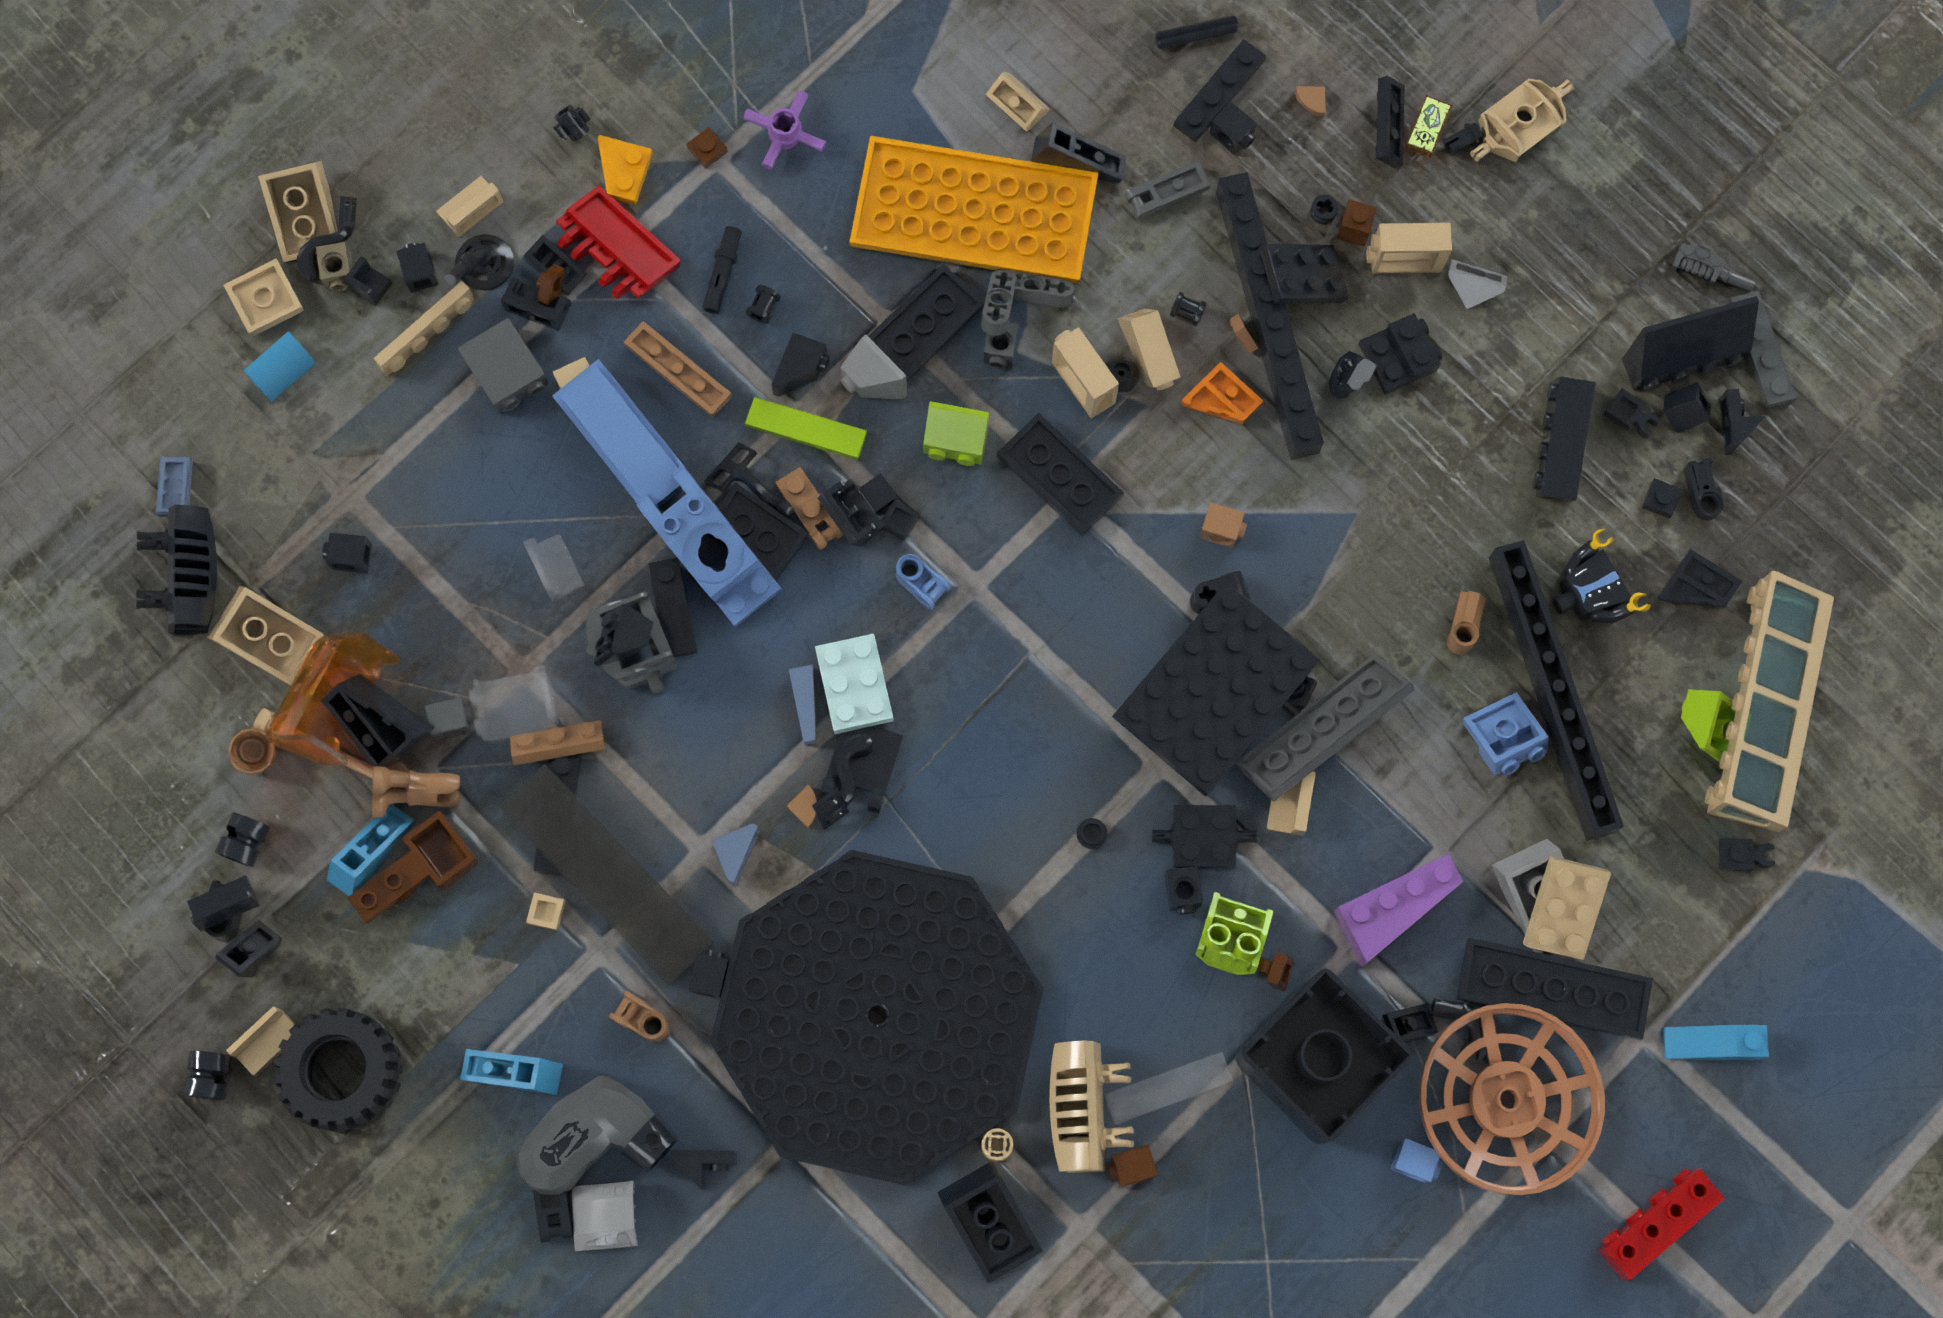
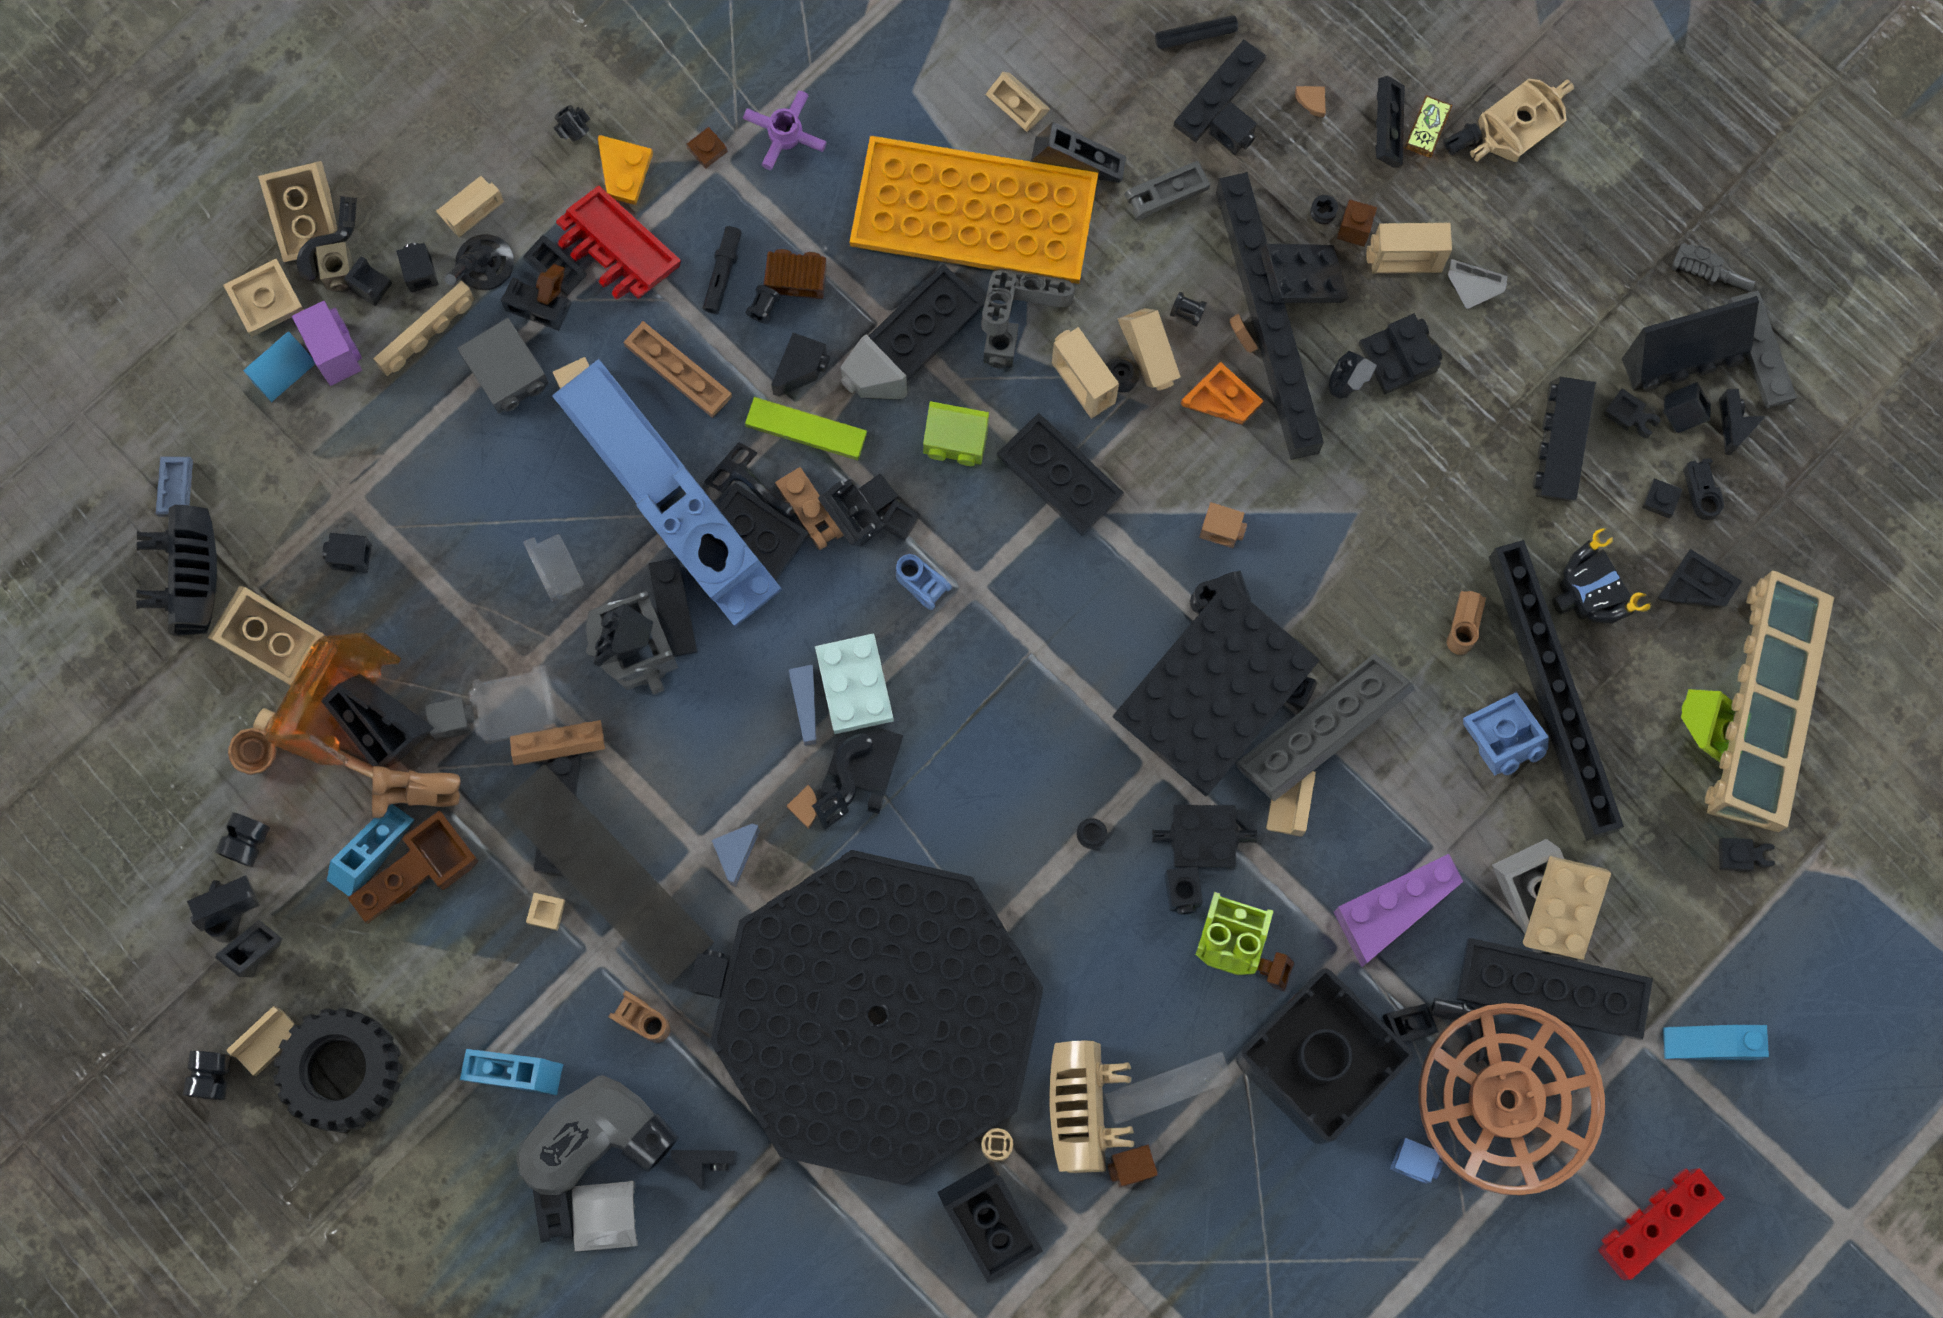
(328, 342): none -> medium lavender brick
(796, 274): none -> reddish brown brick

